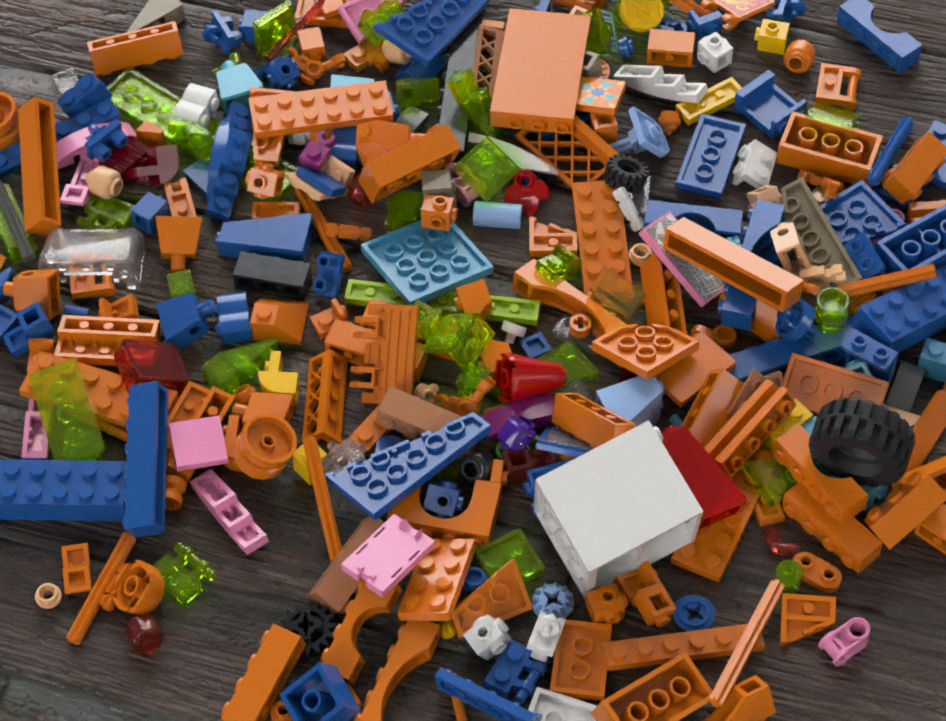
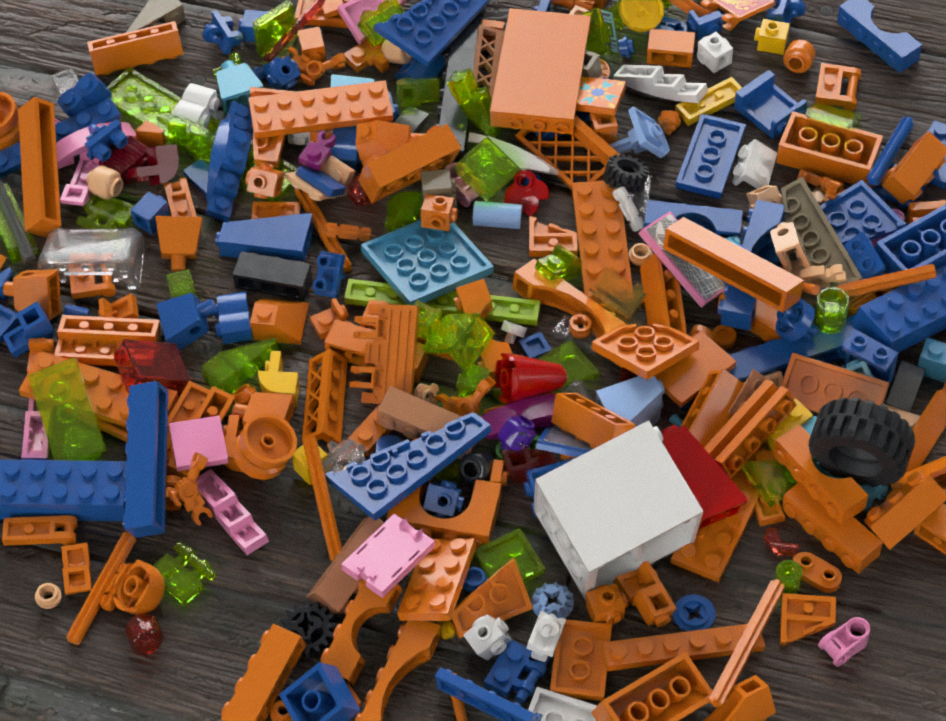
(39, 530): none -> orange plate
(188, 490): none -> orange piece

